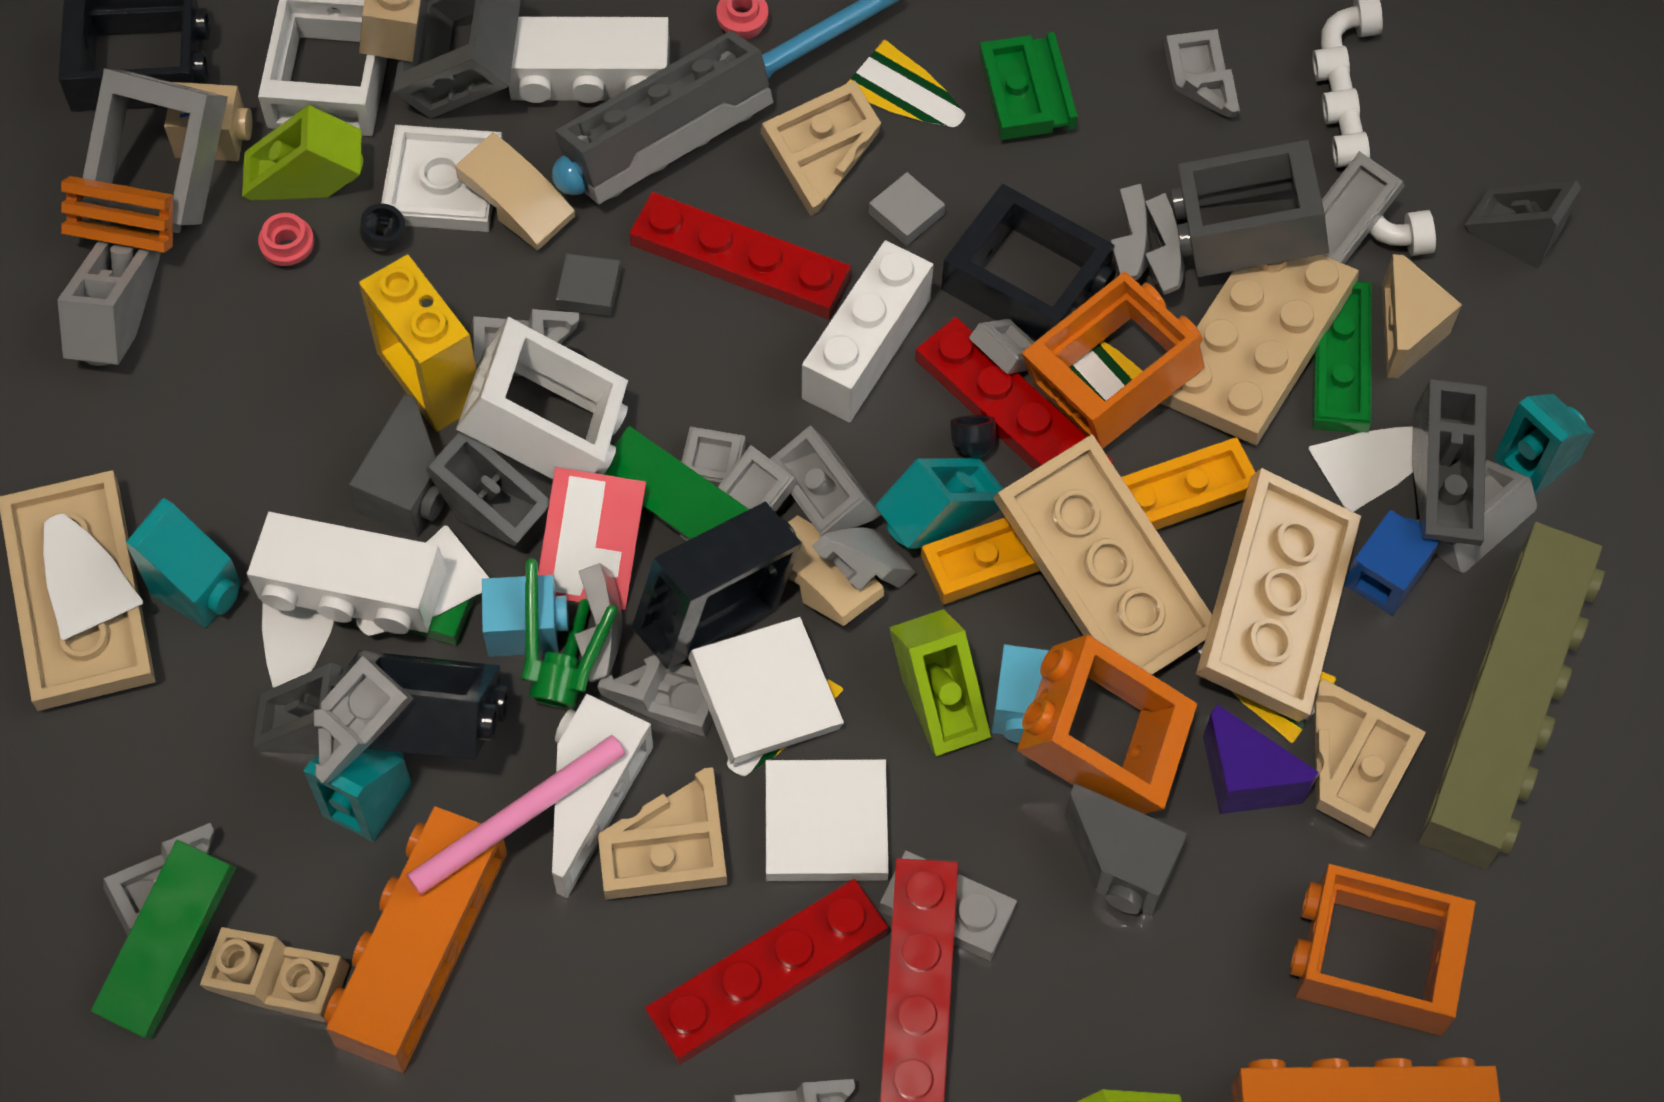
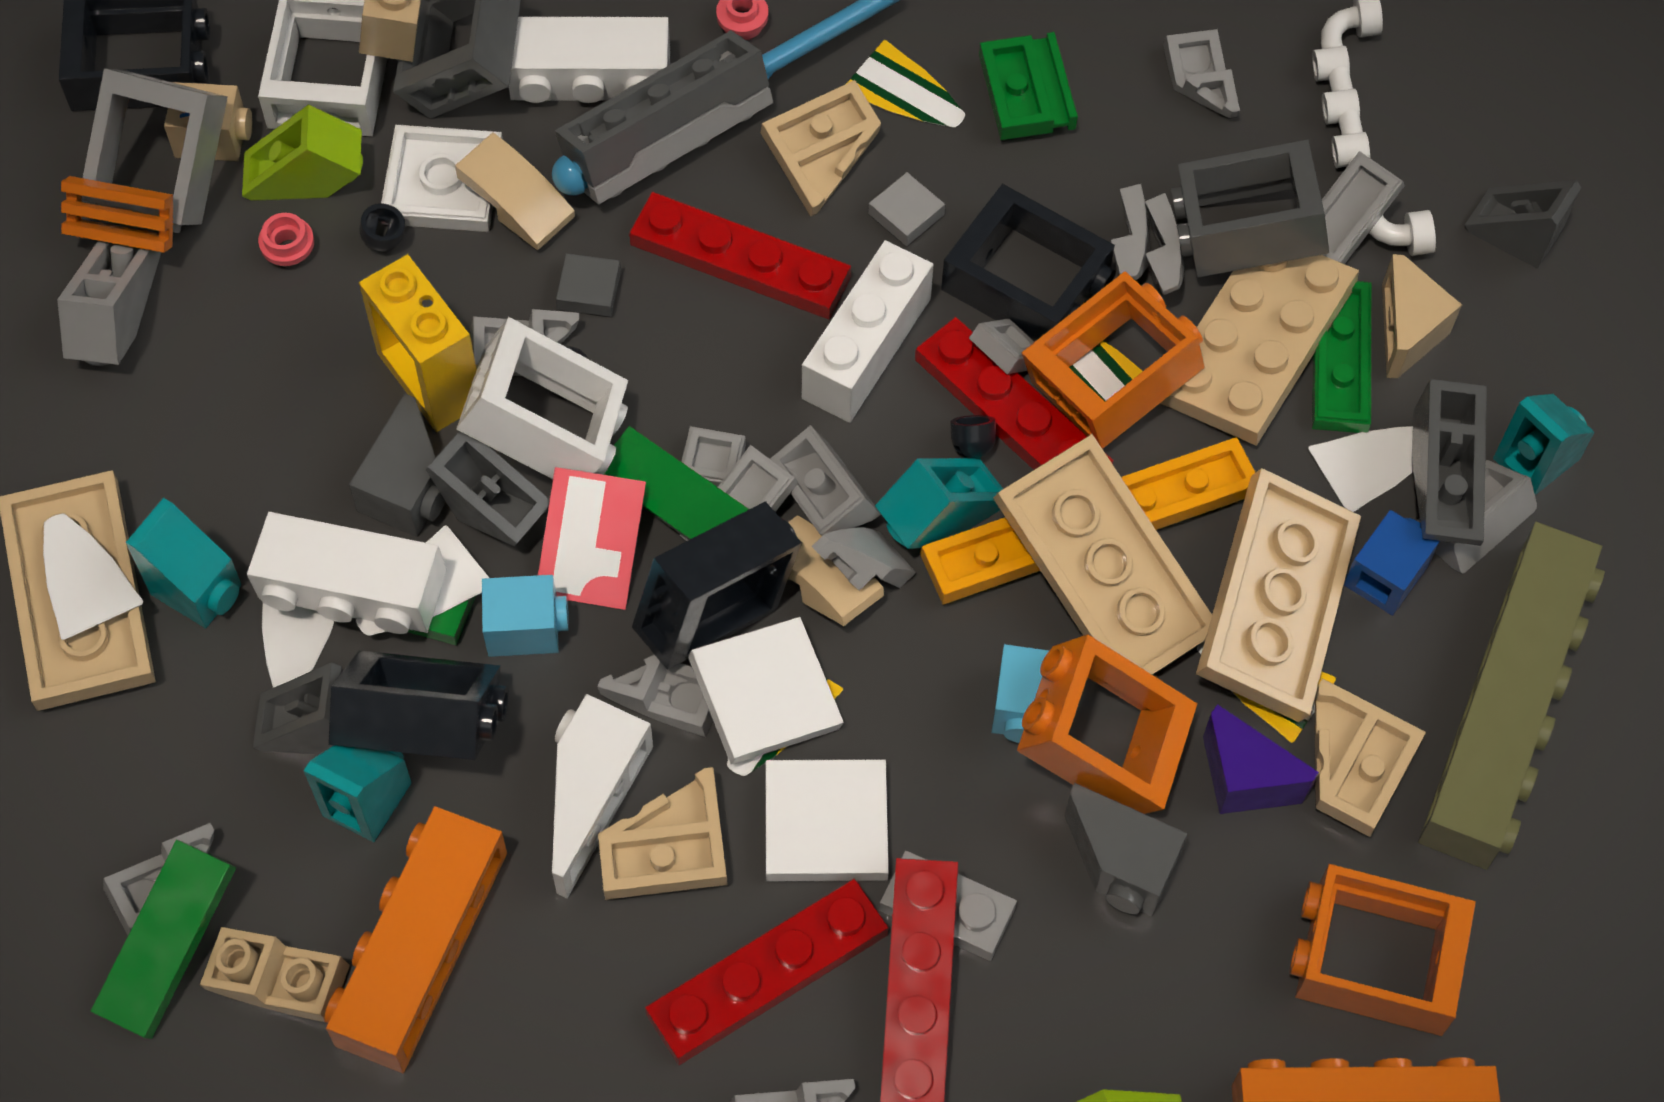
(355, 716): light grey slope -> none
(515, 815): bright pink bar -> none
(559, 676): green plant -> none
(601, 592): light grey slope -> none
(941, 681): lime slope -> none

